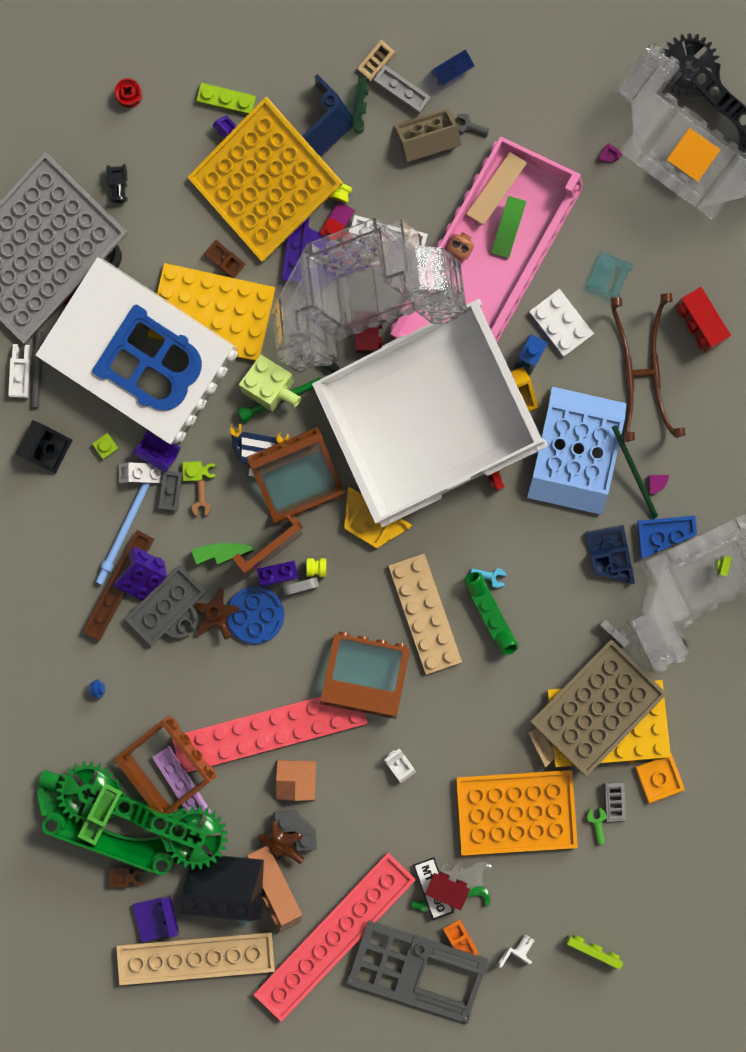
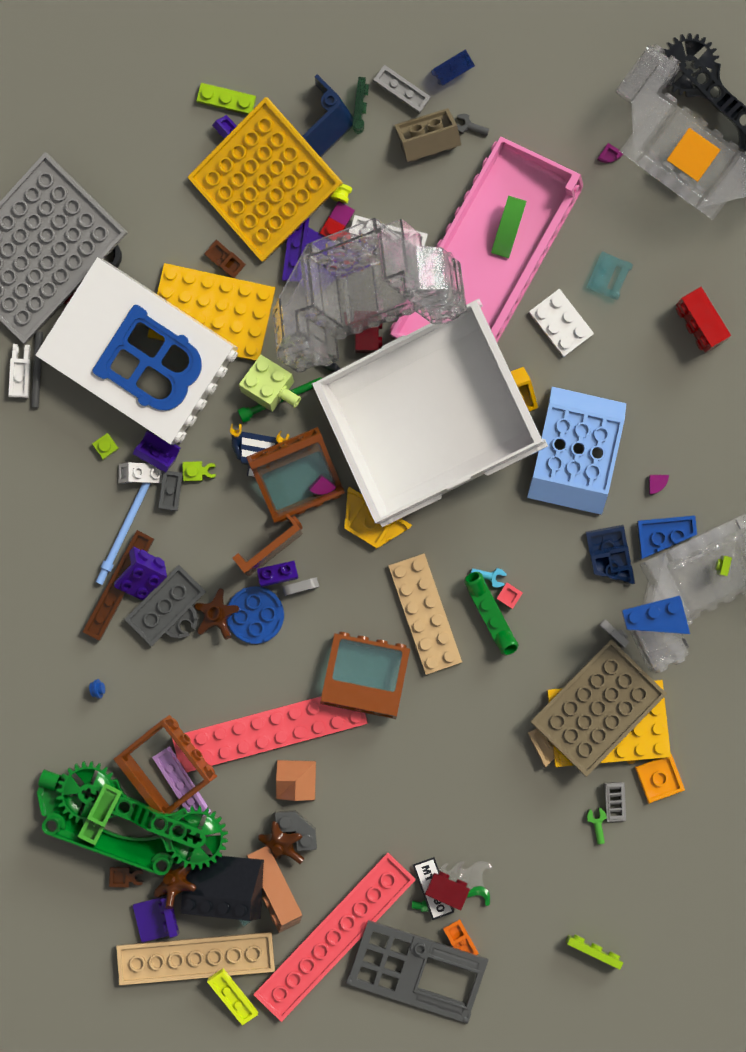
(44, 446): black slope -> none
(117, 179): black connector -> none
(128, 93): red wheel -> none
(173, 884): none -> reddish brown animal
(201, 500): medium nougat bar -> none
(220, 552): bright green slope -> none
(232, 996): none -> neon yellow plate
(316, 567): neon yellow wheel -> none
(322, 486): none -> magenta tile
(391, 53): tan slope -> none
(399, 765): white bracket -> none
(460, 246): nougat head -> none
(496, 188): tan slope -> none
(496, 481): red plate -> none
(509, 595): none -> coral plate
(516, 812): light orange plate -> none
(520, 952): white bracket -> none
(531, 353): blue torso -> none
(634, 471): dark green axle -> none
(653, 371): reddish brown bar -> none
(658, 616): none -> blue wing

